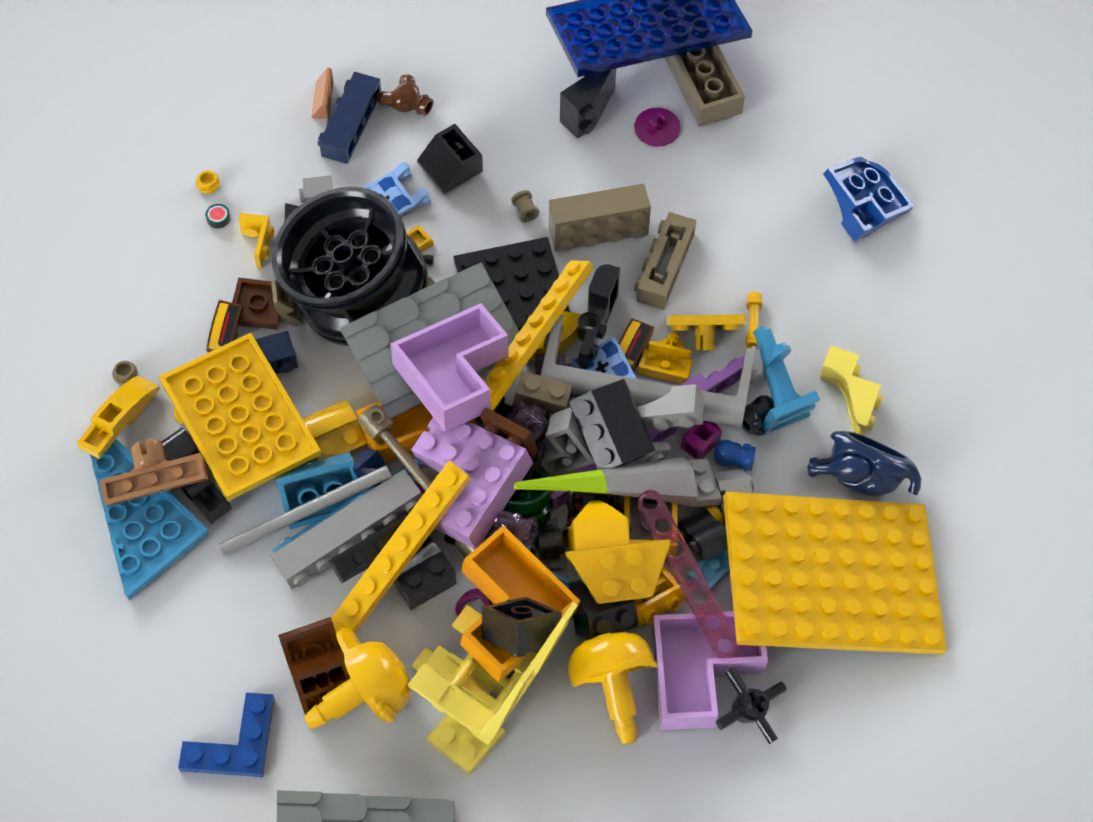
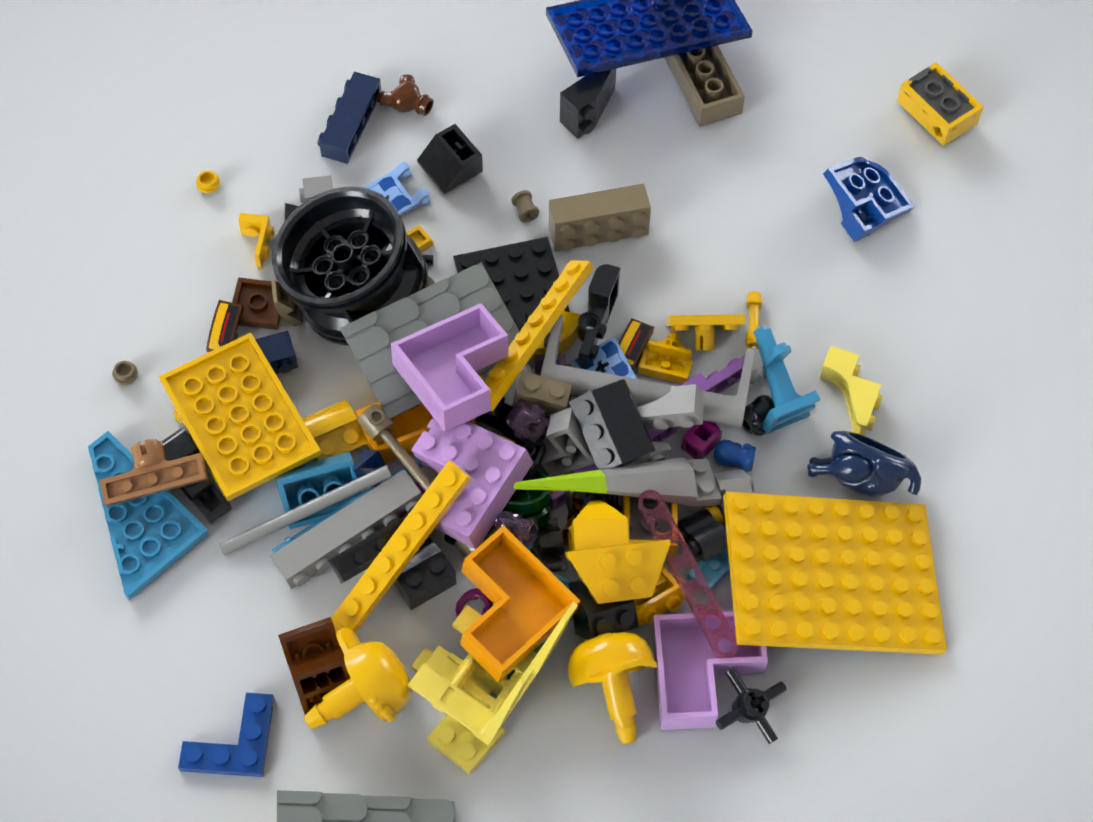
(115, 413): yellow slope -> none
(217, 216): tile -> none
(323, 95): nougat slope -> none
(509, 430): reddish brown plate -> none
(518, 625): black slope -> none
(650, 287): dark tan brick -> none
(657, 127): magenta piece -> none
(940, 104): none -> piece

